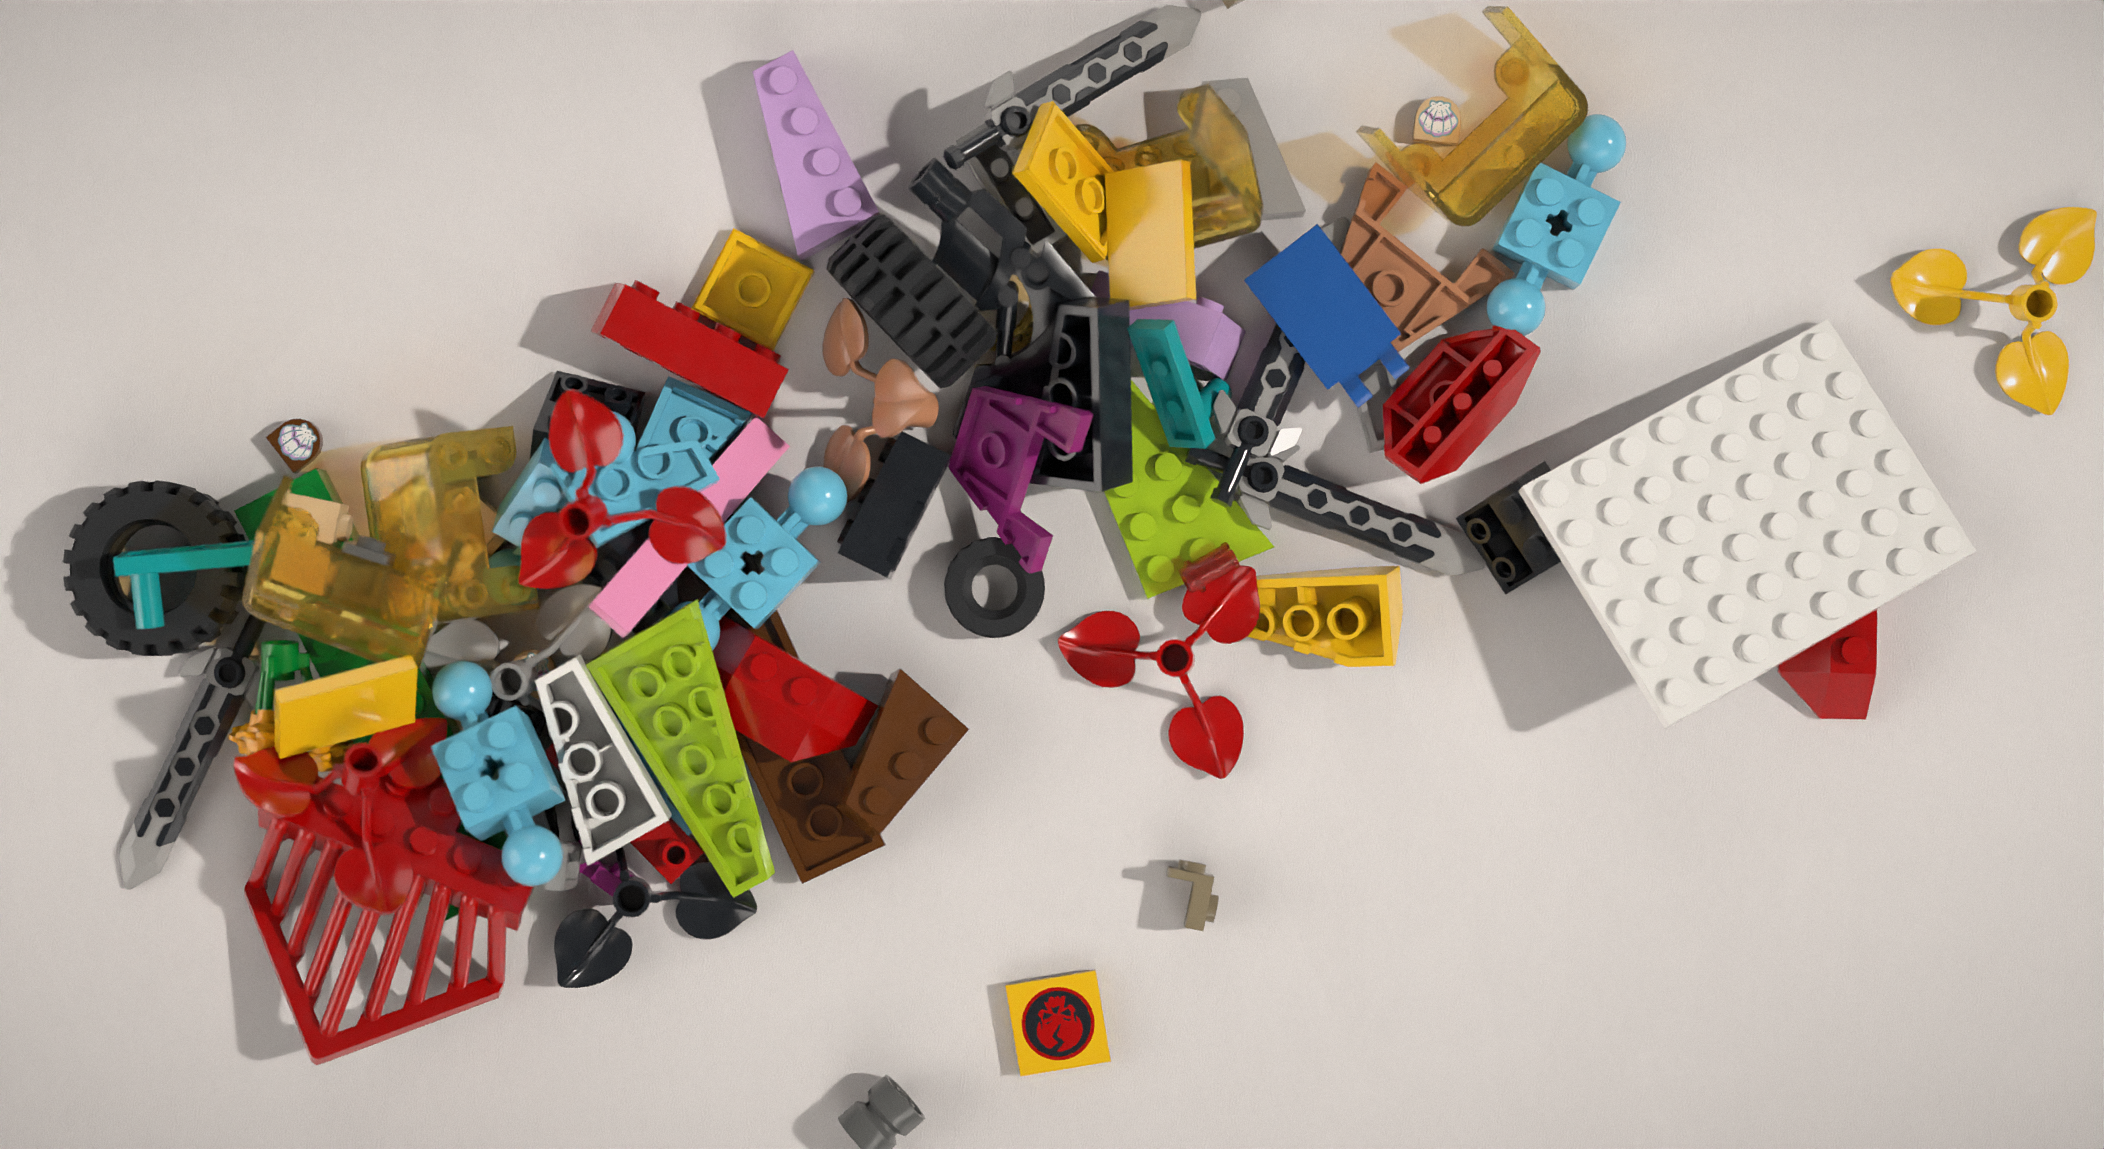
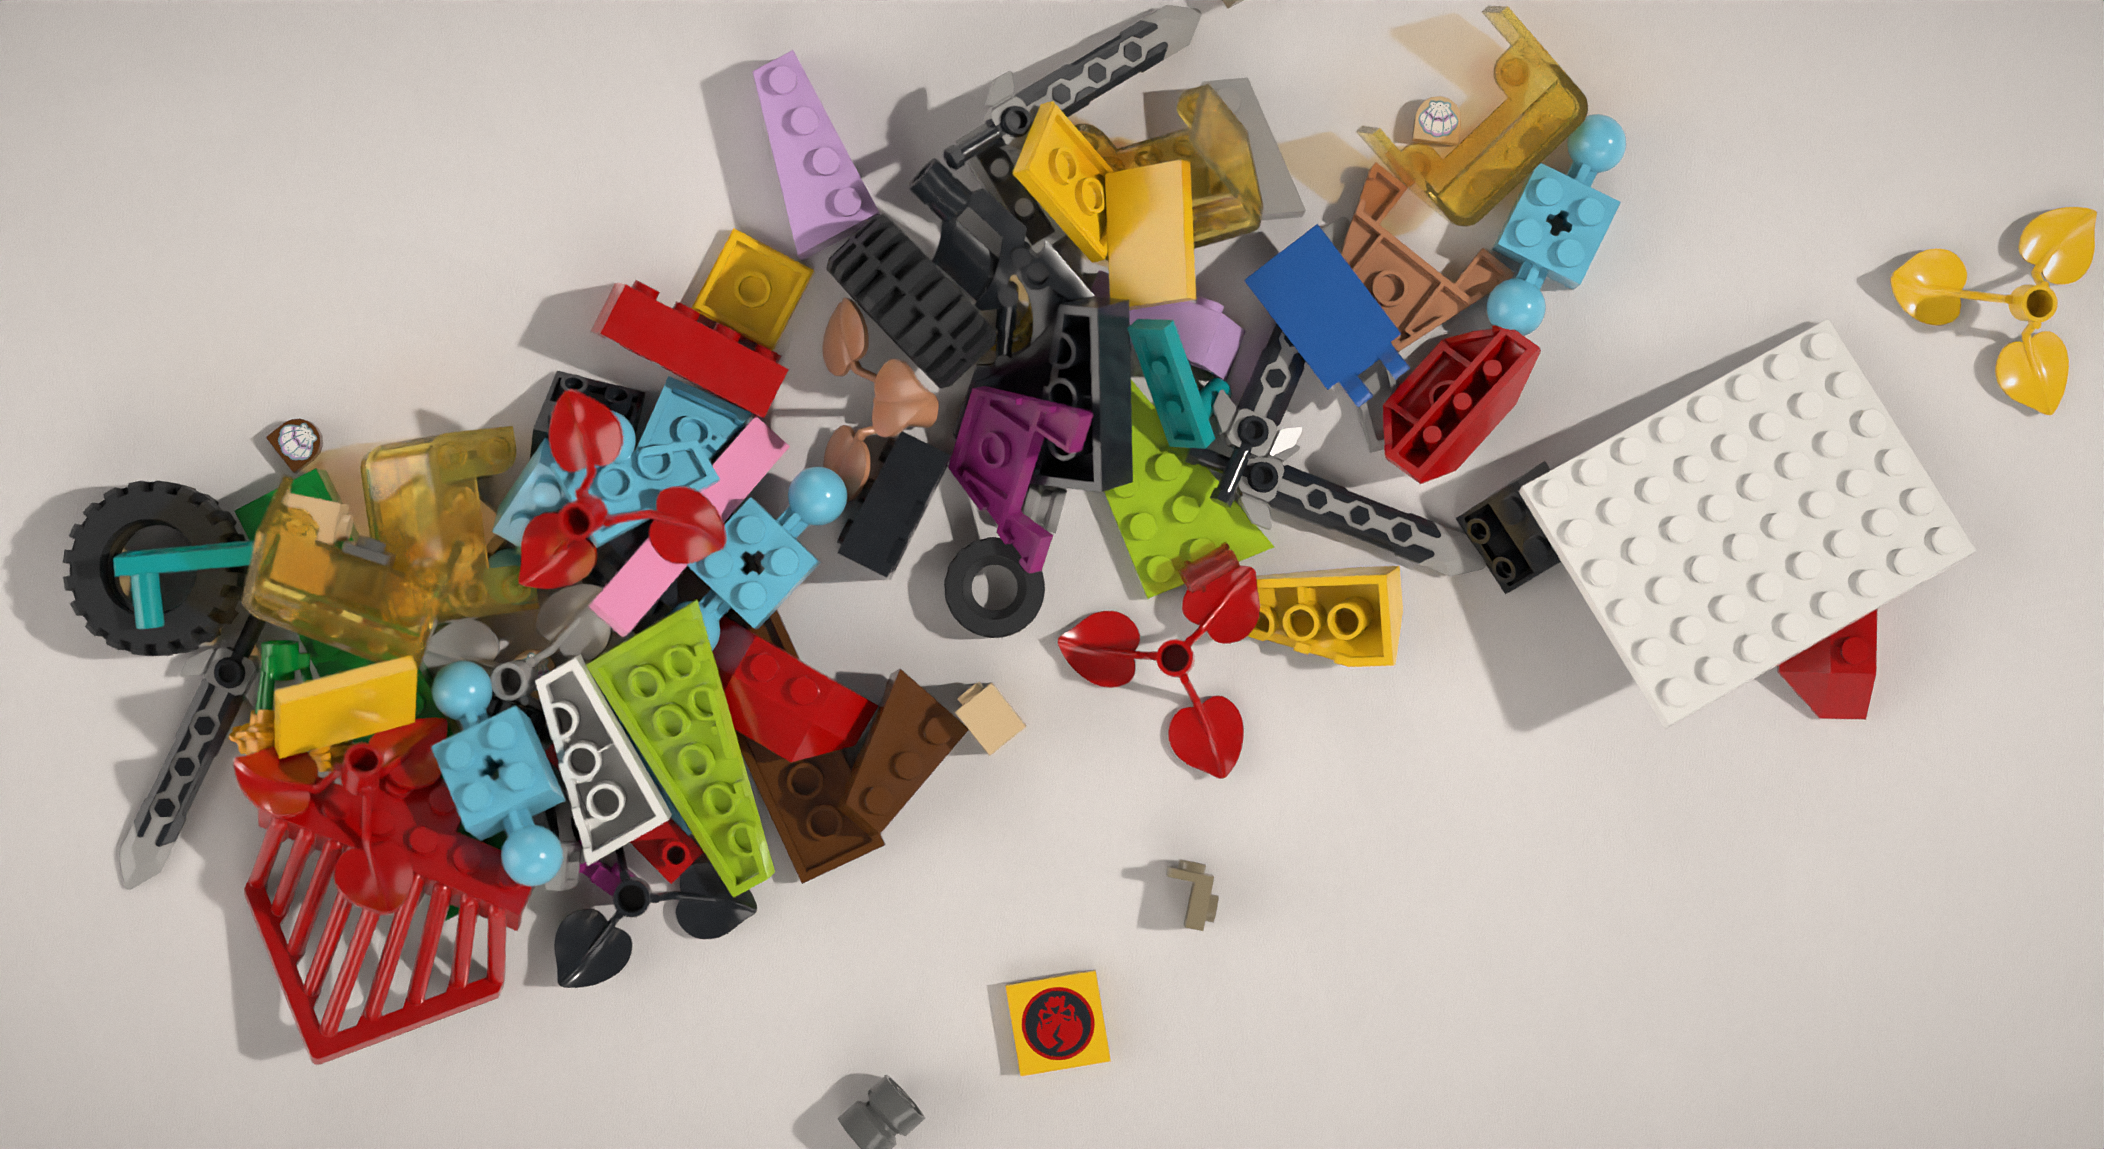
(989, 716): none -> tan brick
(1045, 506): none -> light grey wheel

